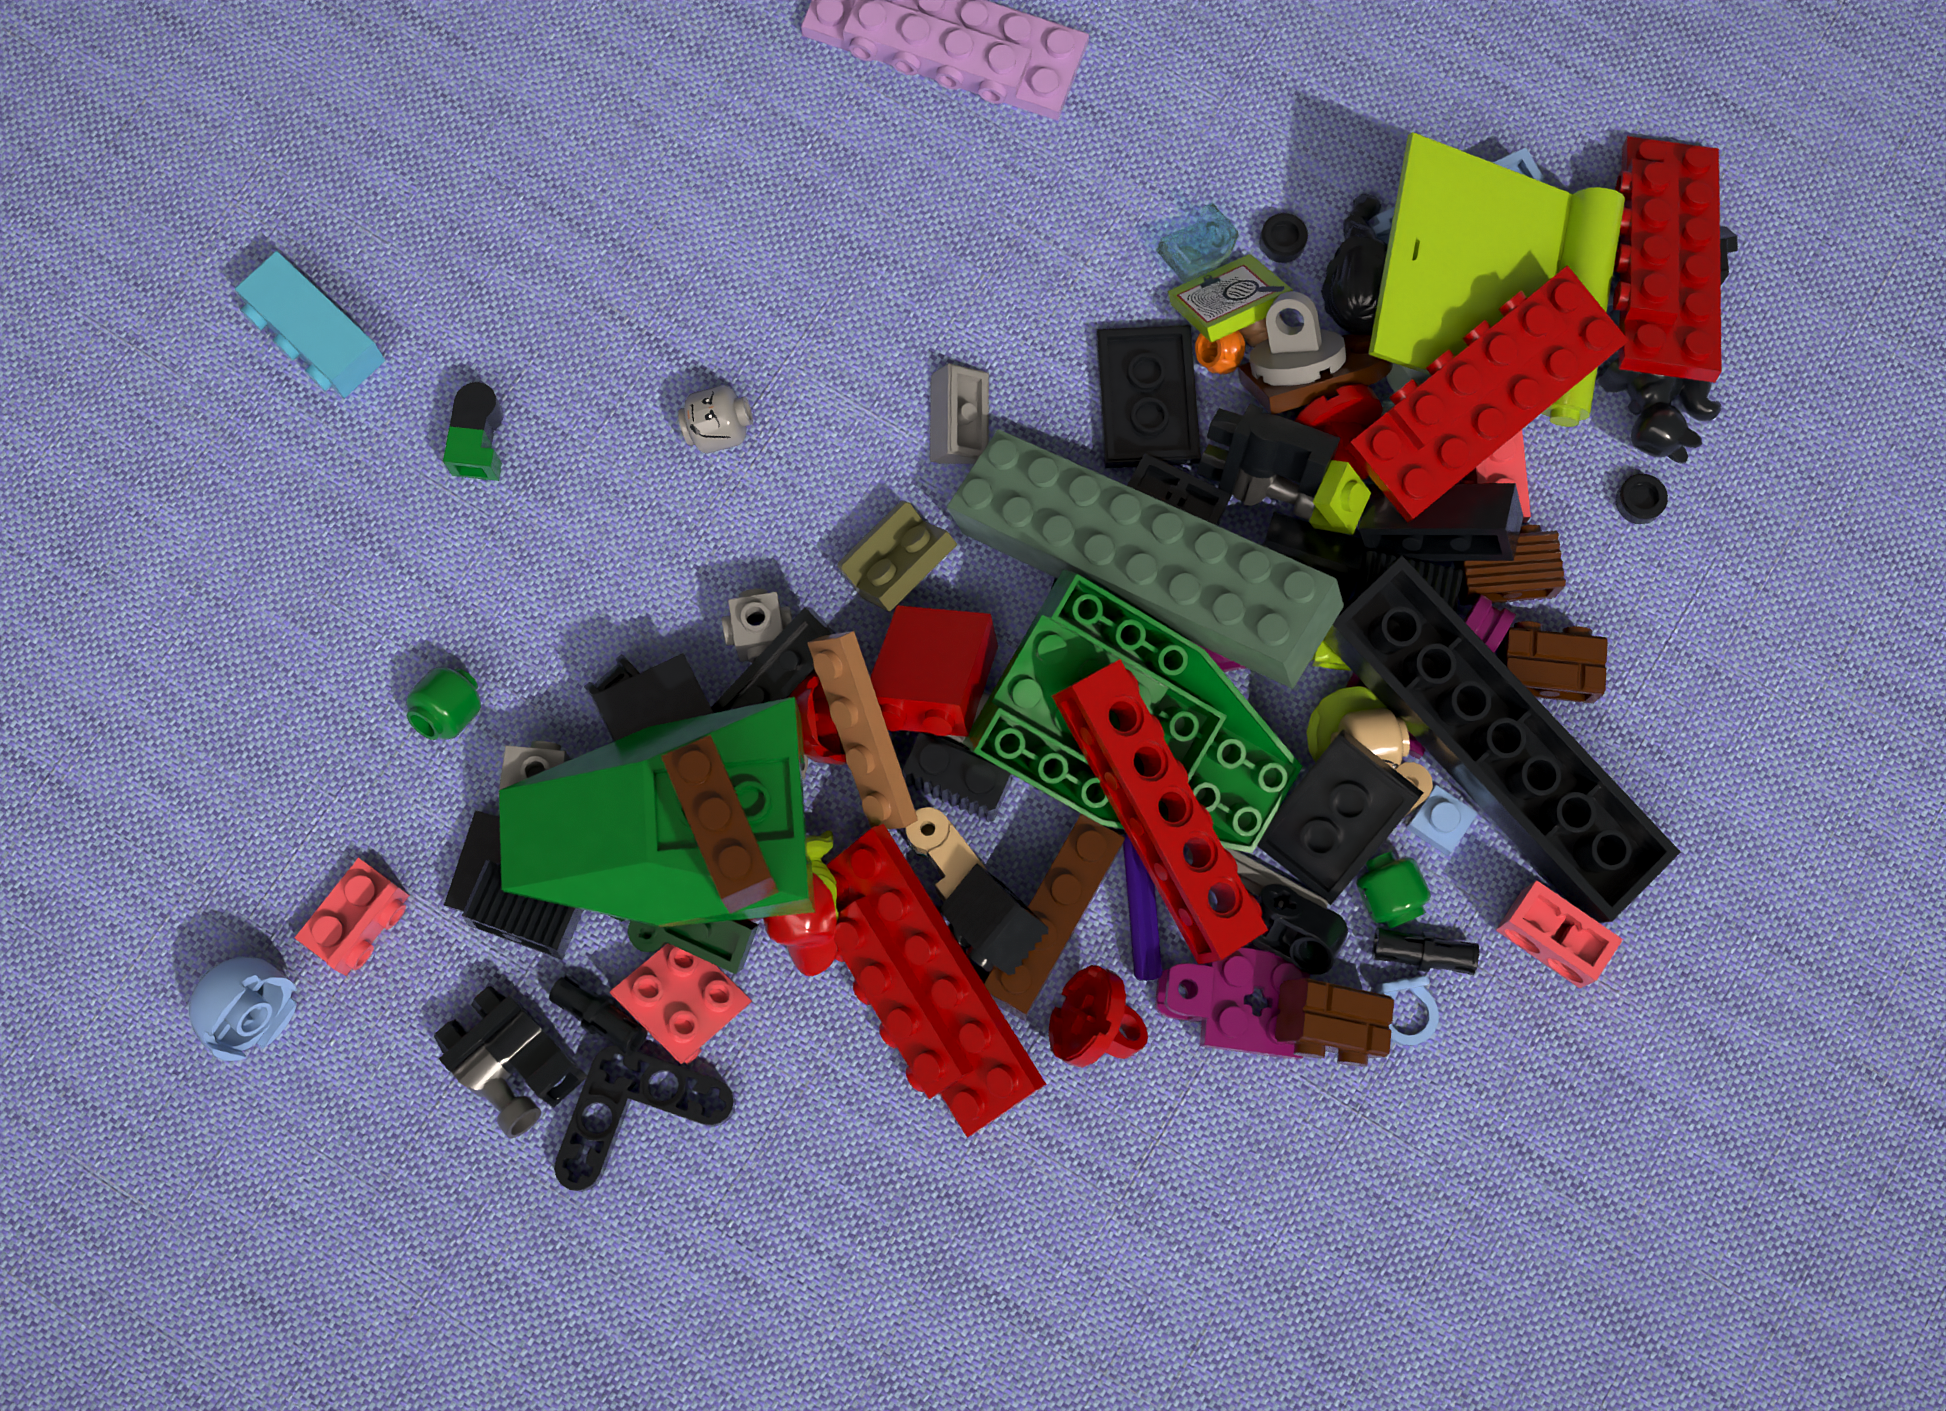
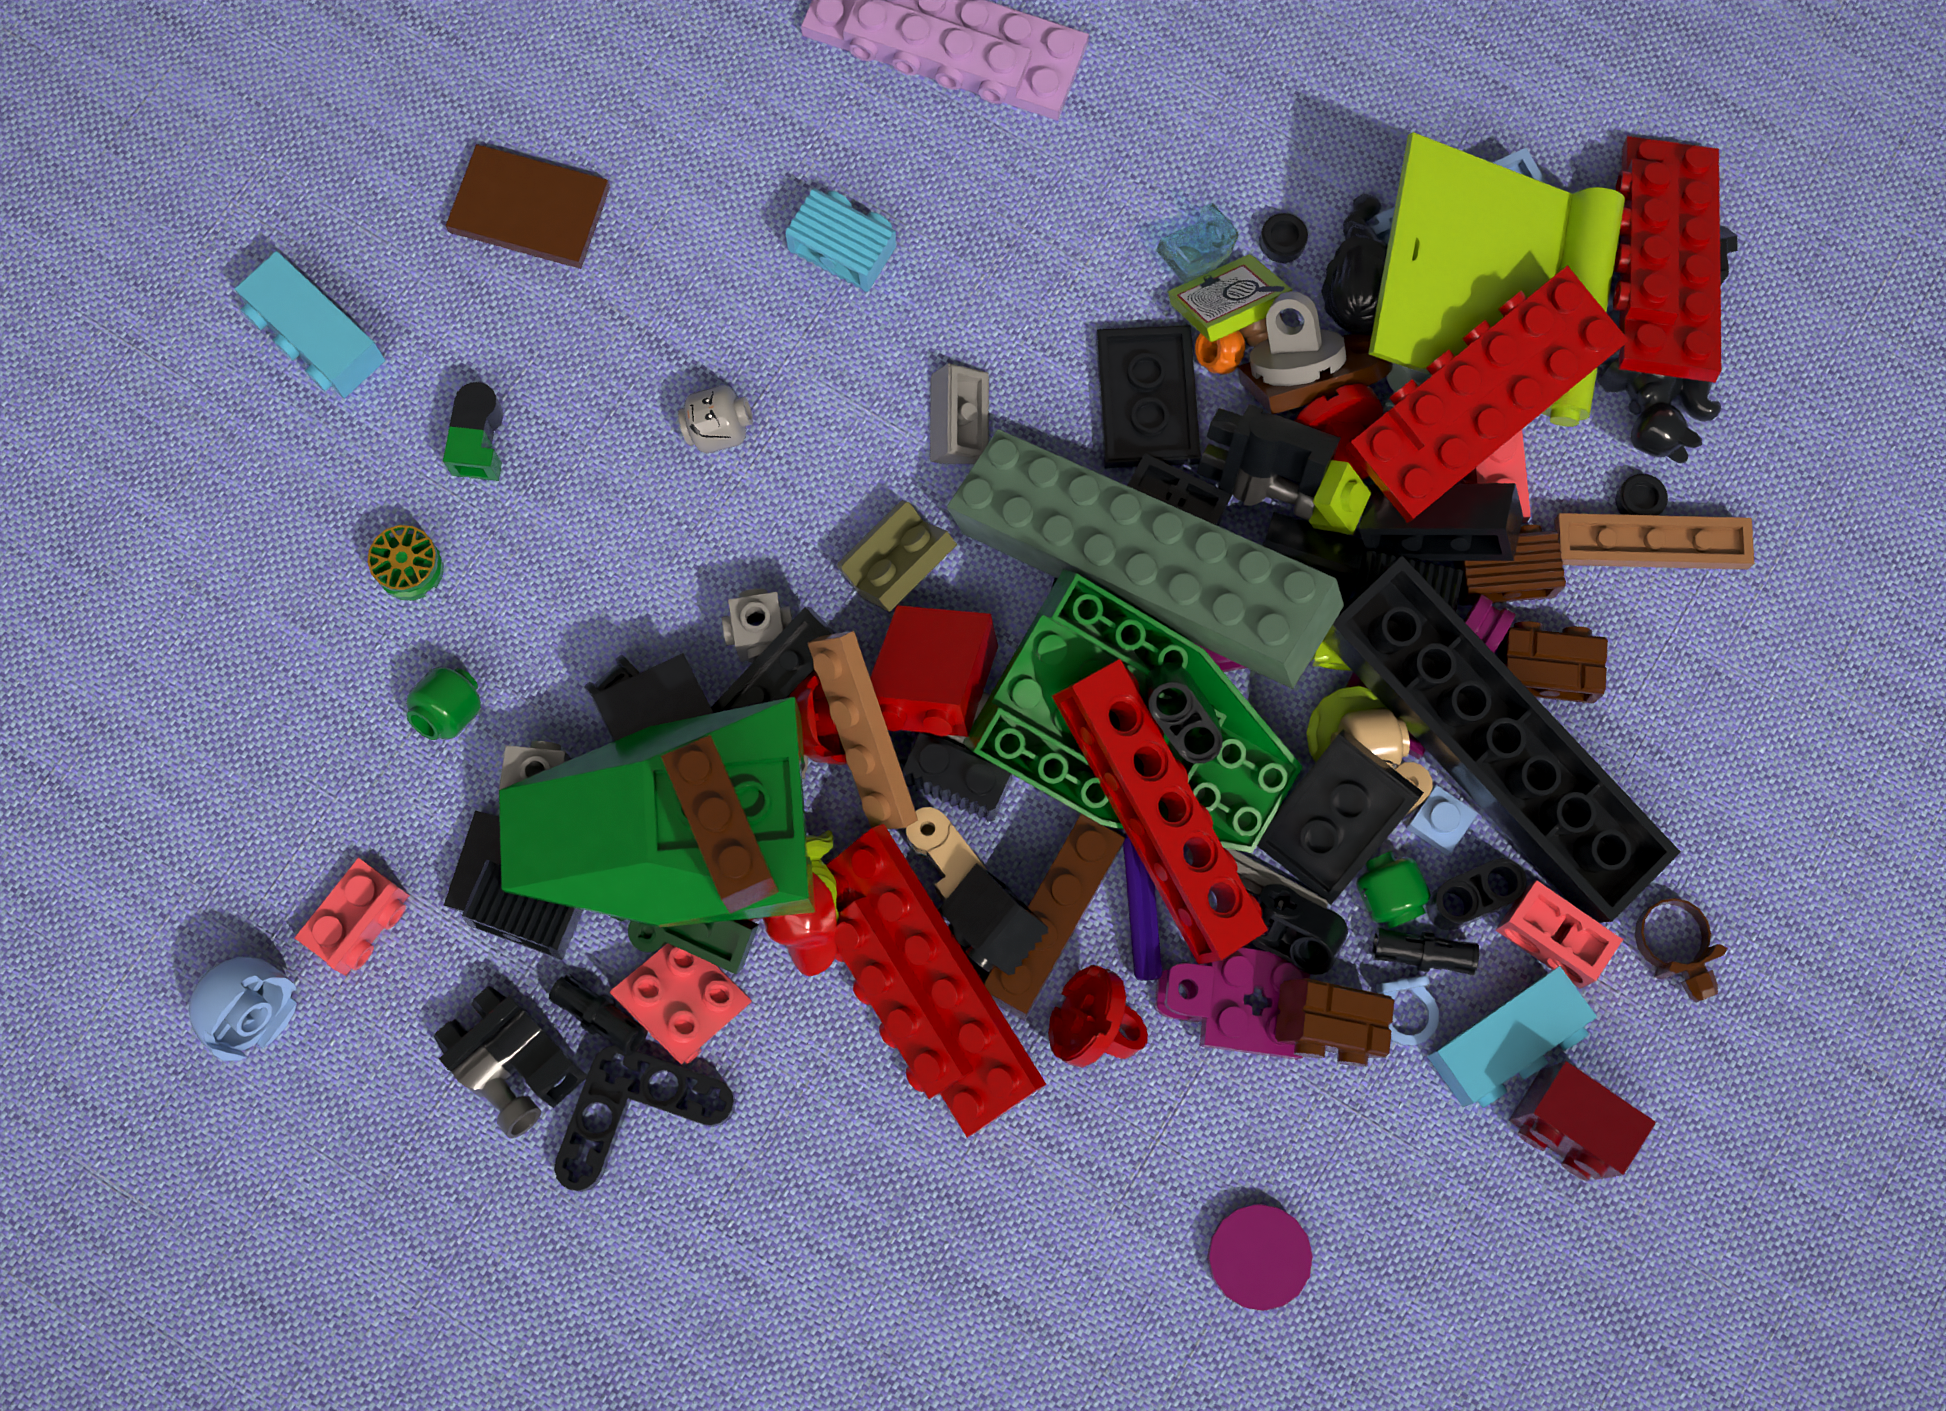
(406, 563): none -> green wheel
(528, 206): none -> reddish brown tile
(841, 238): none -> medium azure brick
(1183, 713): none -> beam
(1260, 1257): none -> magenta tile
(1476, 894): none -> black beam
(1513, 1039): none -> medium azure brick
(1581, 1123): none -> dark red brick
(1655, 541): none -> medium nougat plate
(1698, 981): none -> reddish brown piece

